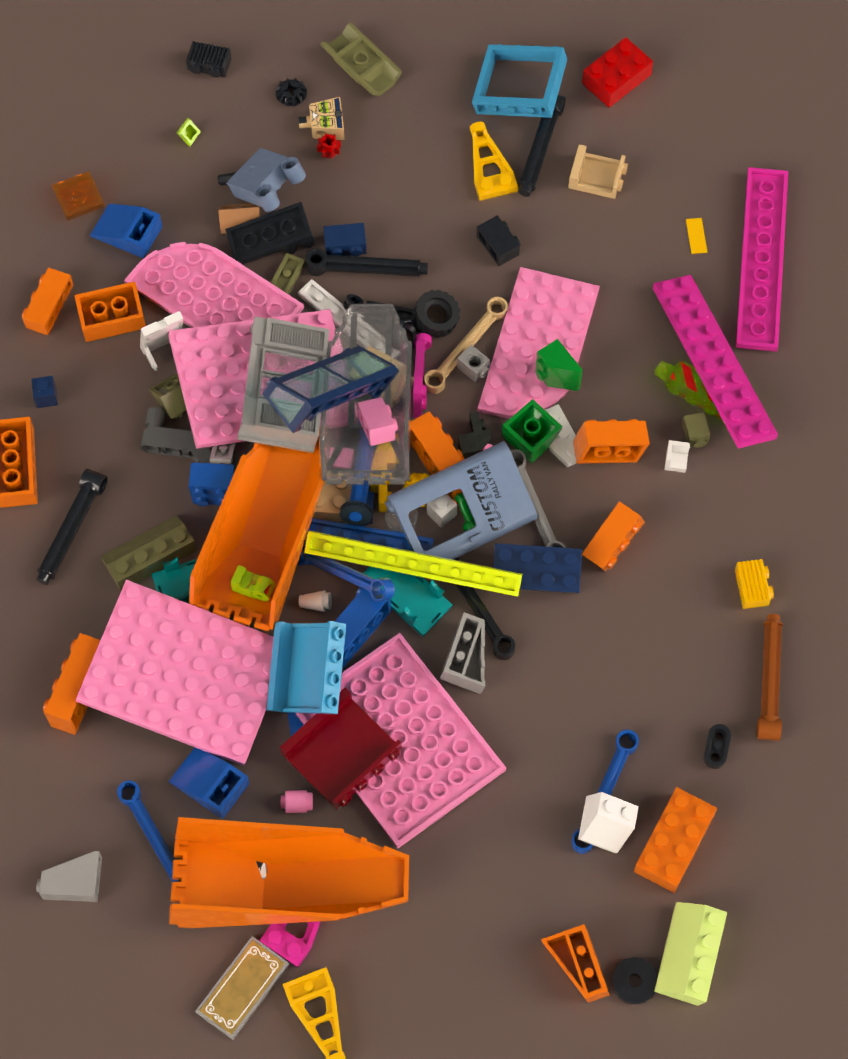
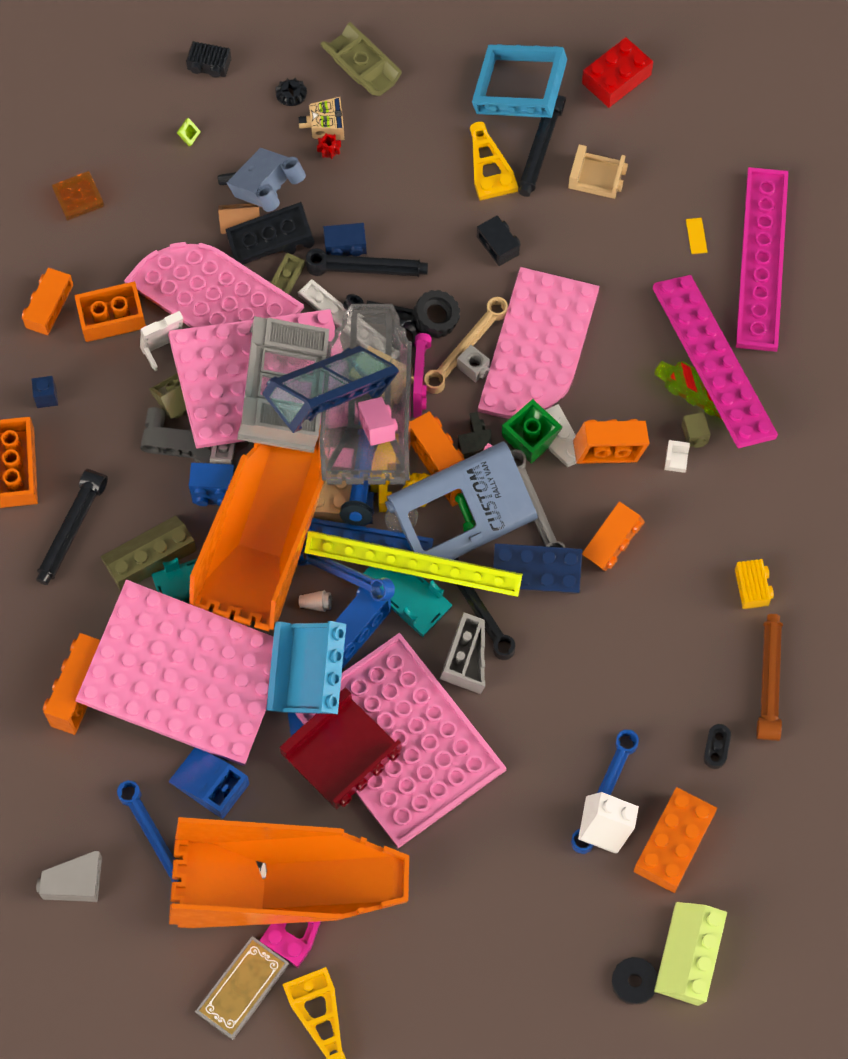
(128, 228): blue slope -> none
(252, 584): lime leg -> none
(297, 801): bright pink brick -> none
(442, 510): white brick -> none
(558, 367): green slope -> none
(579, 961): orange wedge -> none

